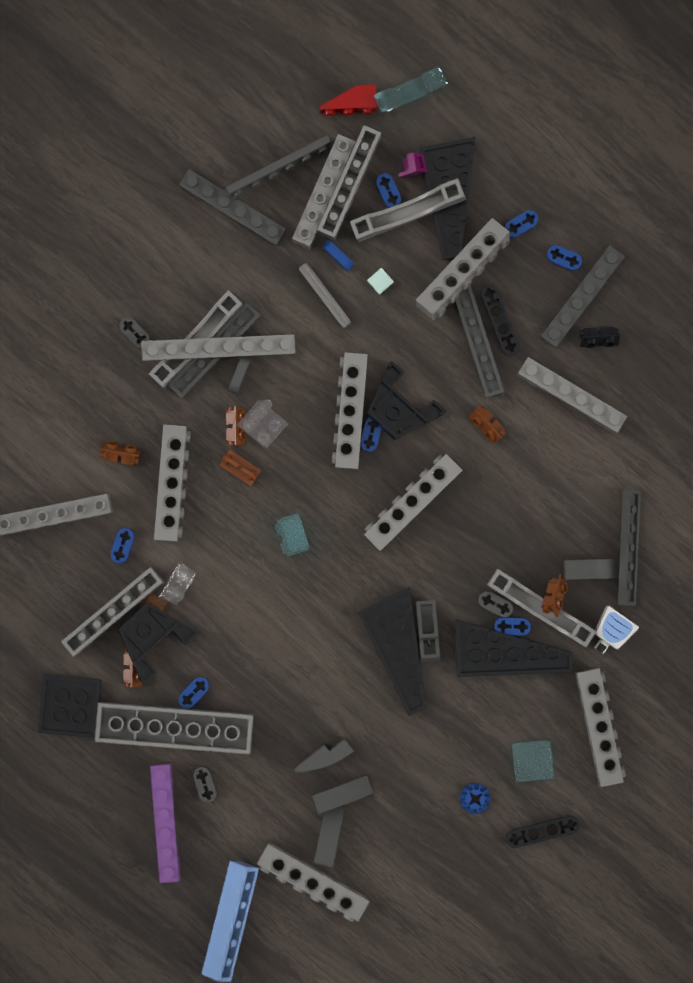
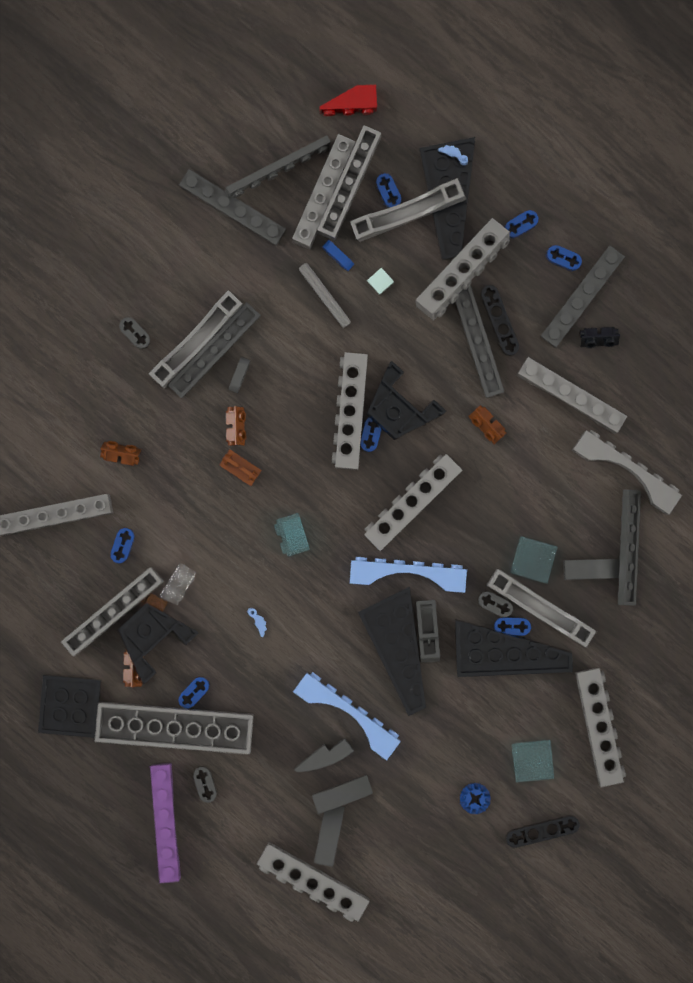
(171, 433): light grey brick -> none
(217, 347): light grey plate -> none
(230, 921): light blue brick -> none
(259, 621): none -> light blue piece
(262, 423): clear hinge -> none
(314, 691): none -> light blue arch
(410, 91): clear light blue slope -> none
(413, 165): magenta panel -> none
(449, 579): none -> light blue arch
(454, 152): none -> light blue piece
(533, 559): none -> clear light blue tile
(557, 589): dark orange hinge -> none
(613, 630): torso -> none
(659, 494): none -> light grey arch

